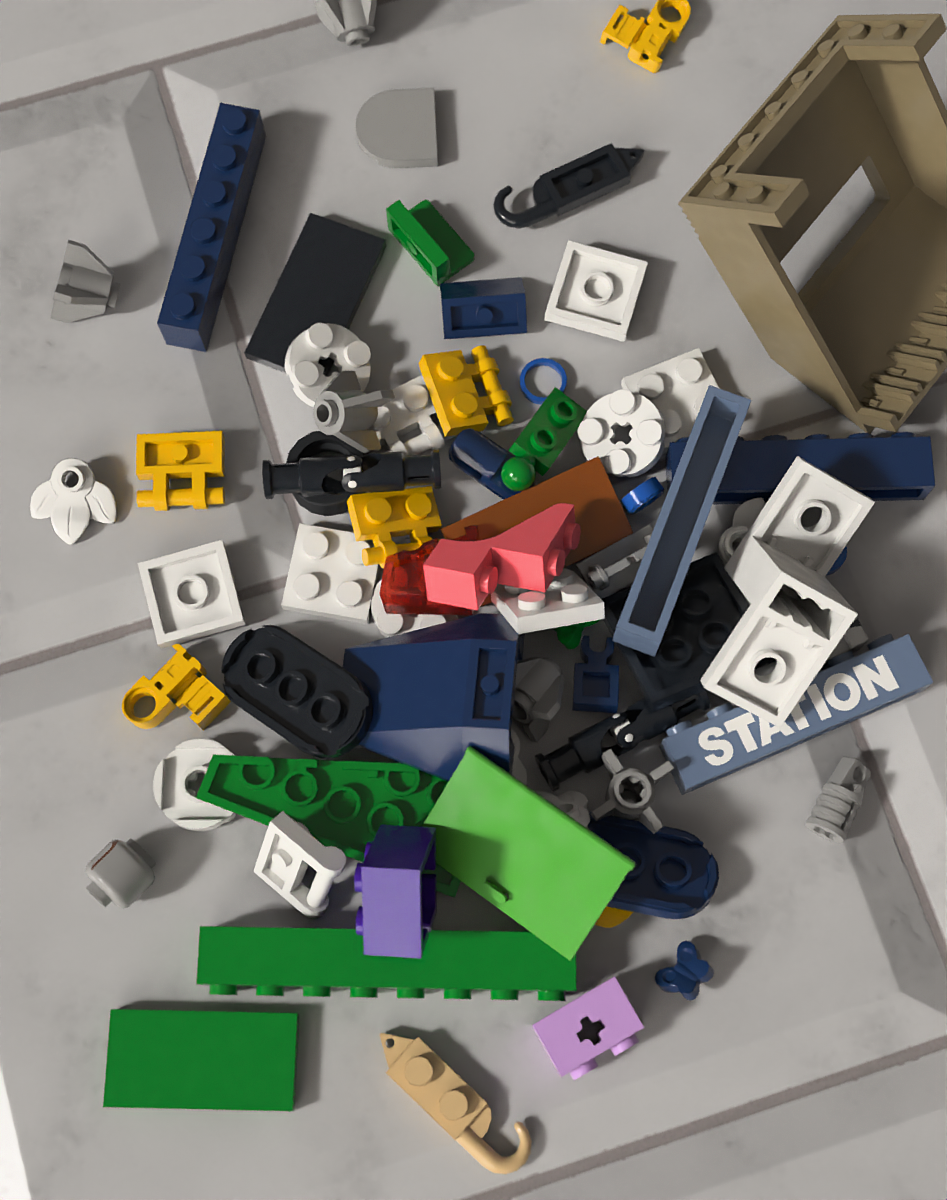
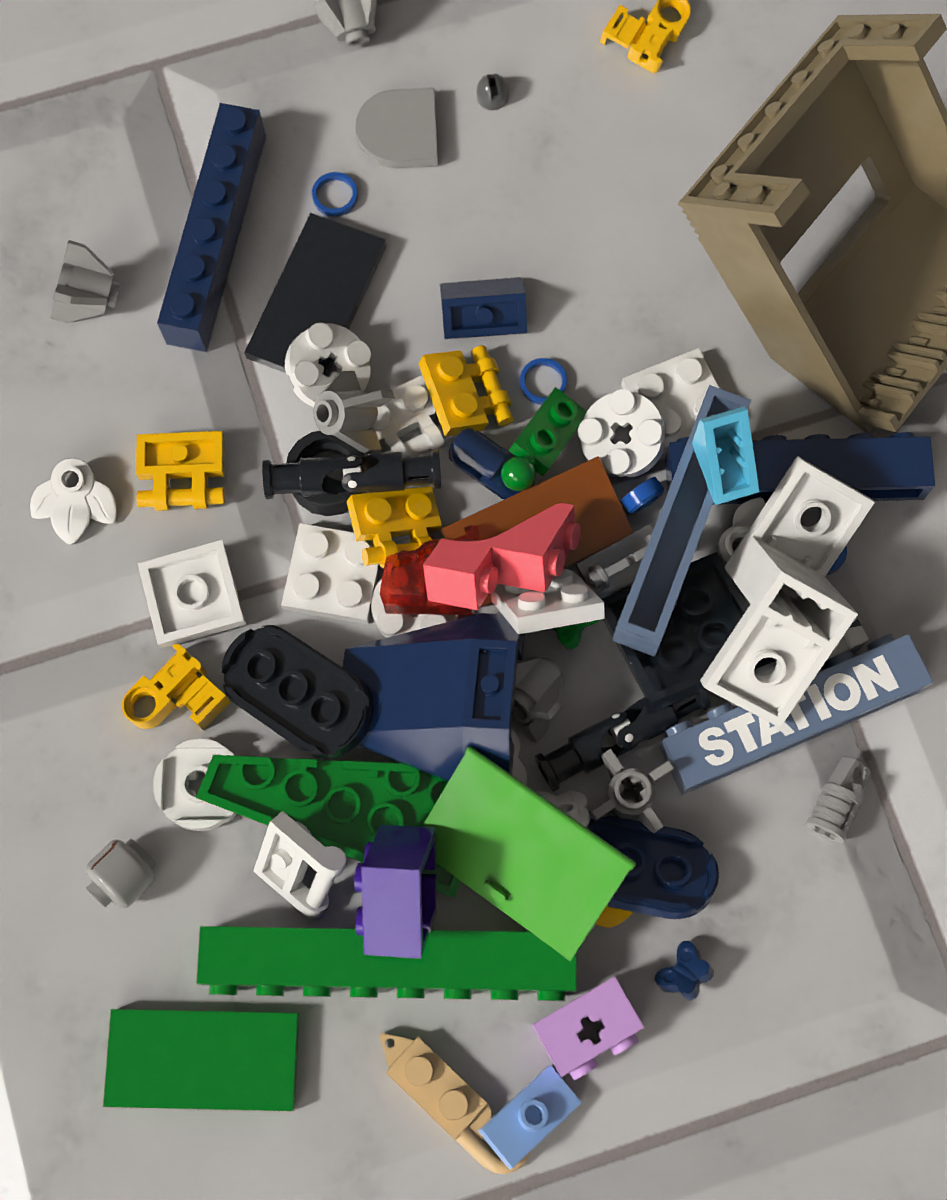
(330, 177): none -> blue piece
(429, 240): green panel -> none
(484, 95): none -> dark grey hinge
(529, 1117): none -> light blue plate
(572, 185): black plate -> none
(595, 681): dark blue plate -> none
(596, 291): white plate -> none
(727, 455): none -> medium azure slope

